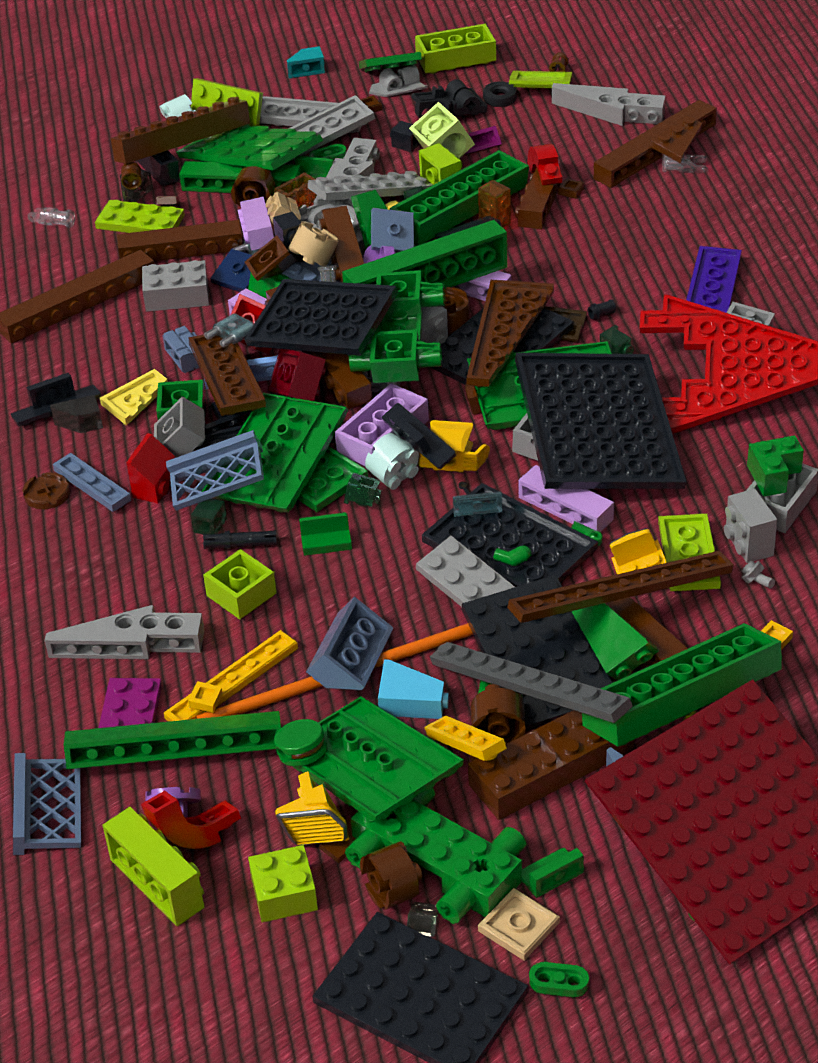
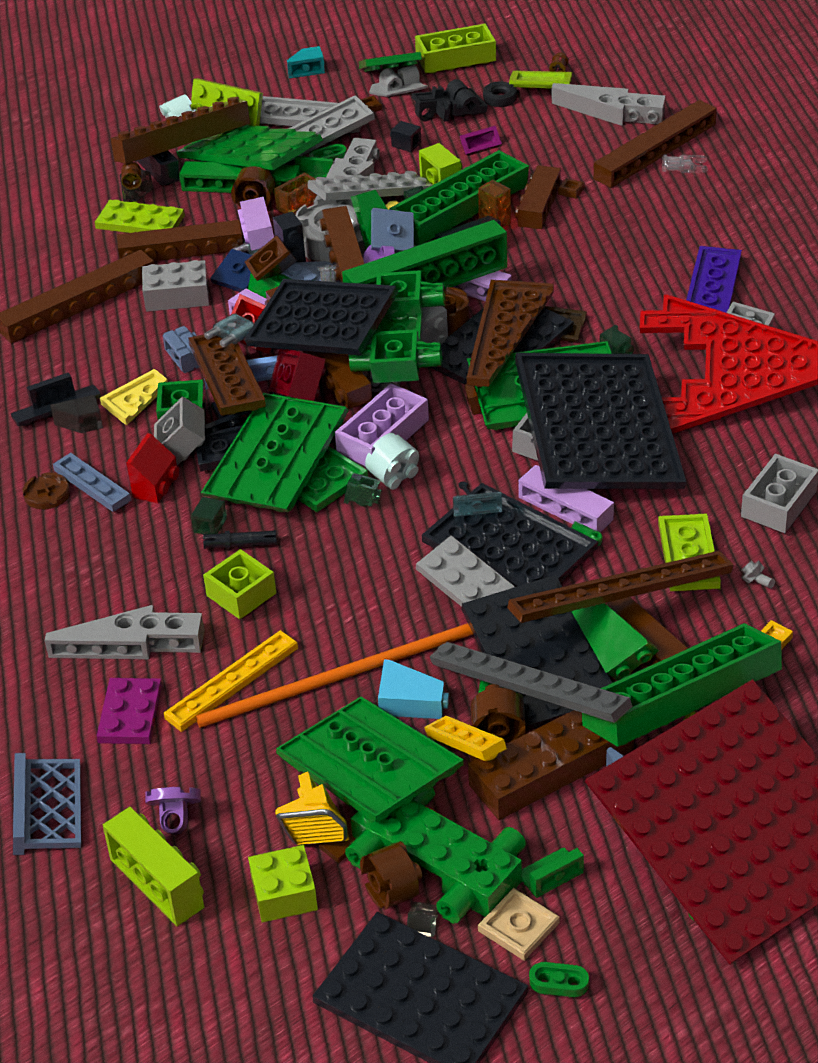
(52, 216): clear piece -> none
(167, 200): tile -> none
(171, 739): green brick -> none
(188, 832): red arch -> none
(205, 697): yellow plate -> none
(210, 460): sand blue fence -> none
(280, 205): tan brick -> none
(300, 742): green head -> none
(313, 244): tan brick -> none
(325, 534): green panel -> none
(350, 648): sand blue slope -> none
(418, 436): black bracket -> none
(444, 128): yellowish green brick -> none
(457, 437): yellow piece -> none
(513, 557): green arm -> none
(546, 161): red arch -> none
(595, 310): black pin -> none
(636, 551): yellow piece -> none
(677, 138): reddish brown wing -> none
(750, 525): light grey brick -> none
(773, 462): green brick -> none

